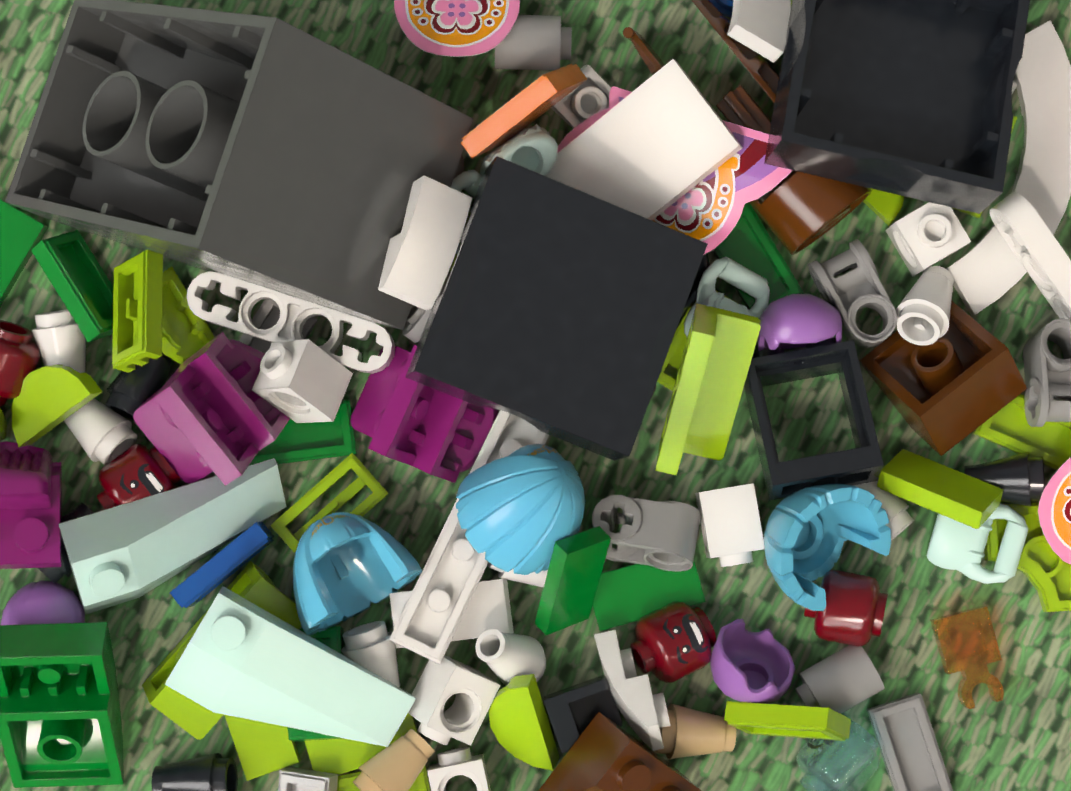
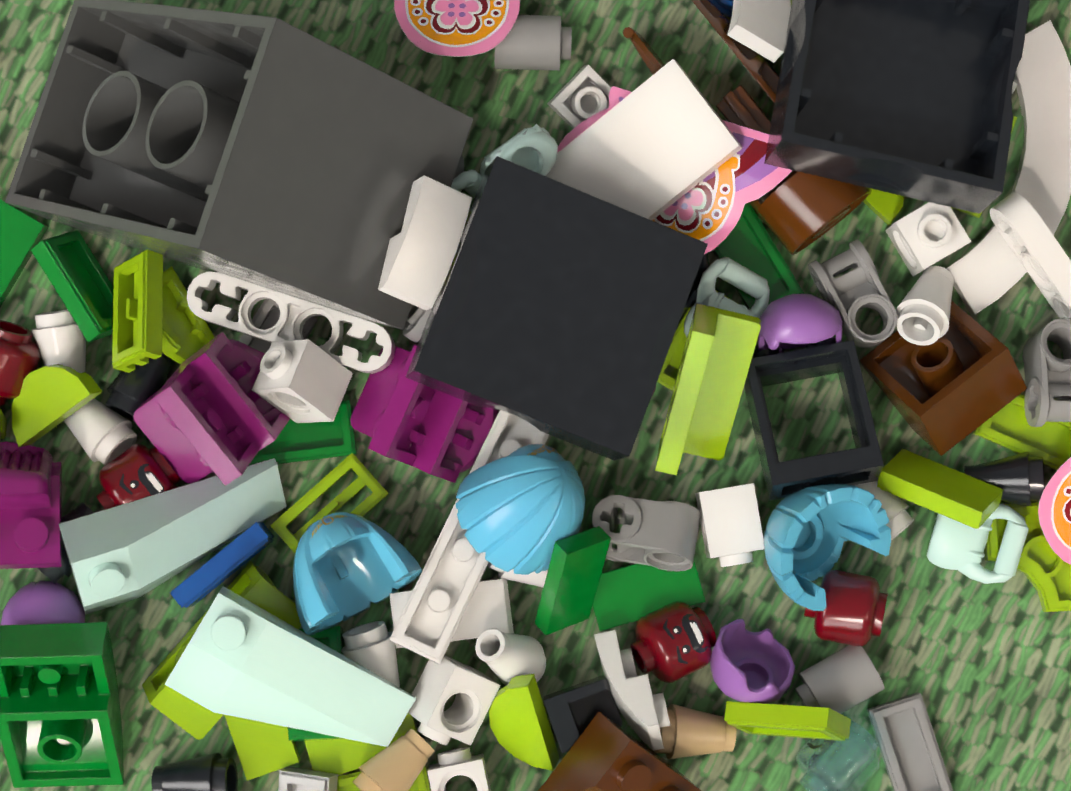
(523, 109): tile -> none
(967, 645): clear orange plate -> none

